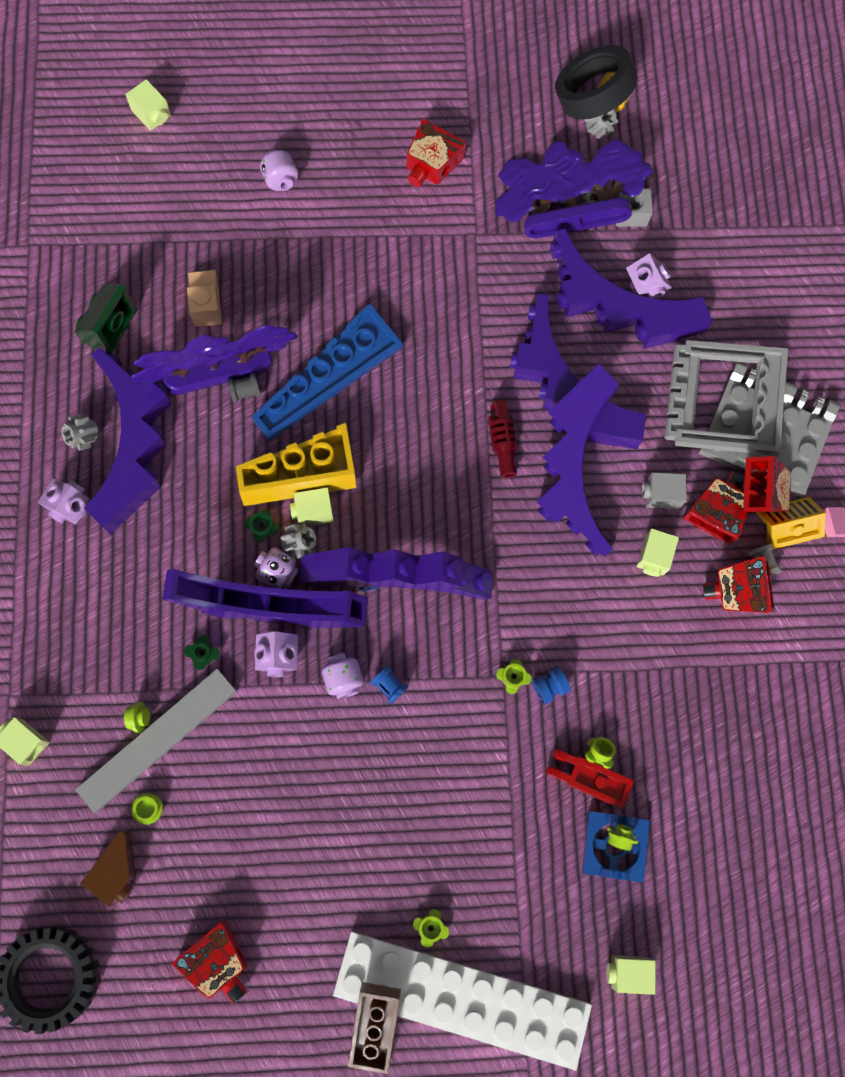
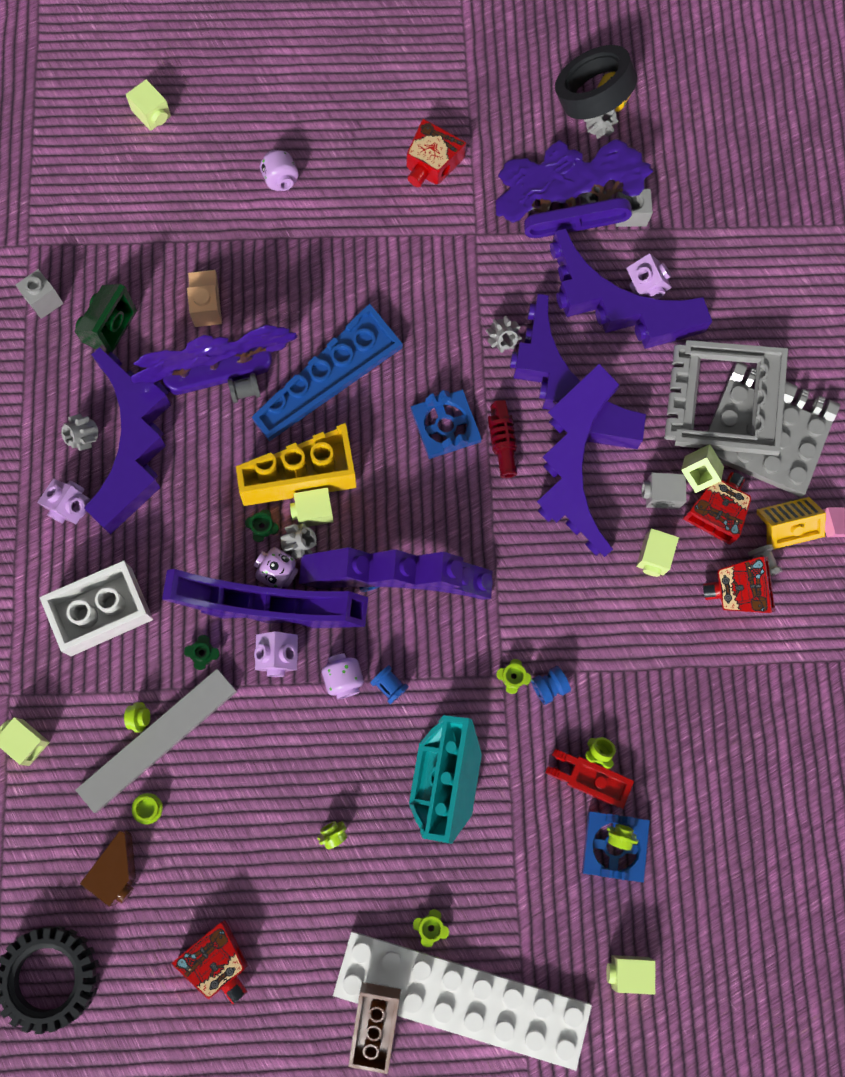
(39, 293): none -> light grey brick
(96, 608): none -> white brick
(332, 834): none -> lime plate
(445, 779): none -> teal wedge
(451, 443): none -> blue piece
(503, 334): none -> light grey gear
(702, 468): none -> yellowish green brick
(765, 488): red torso -> none

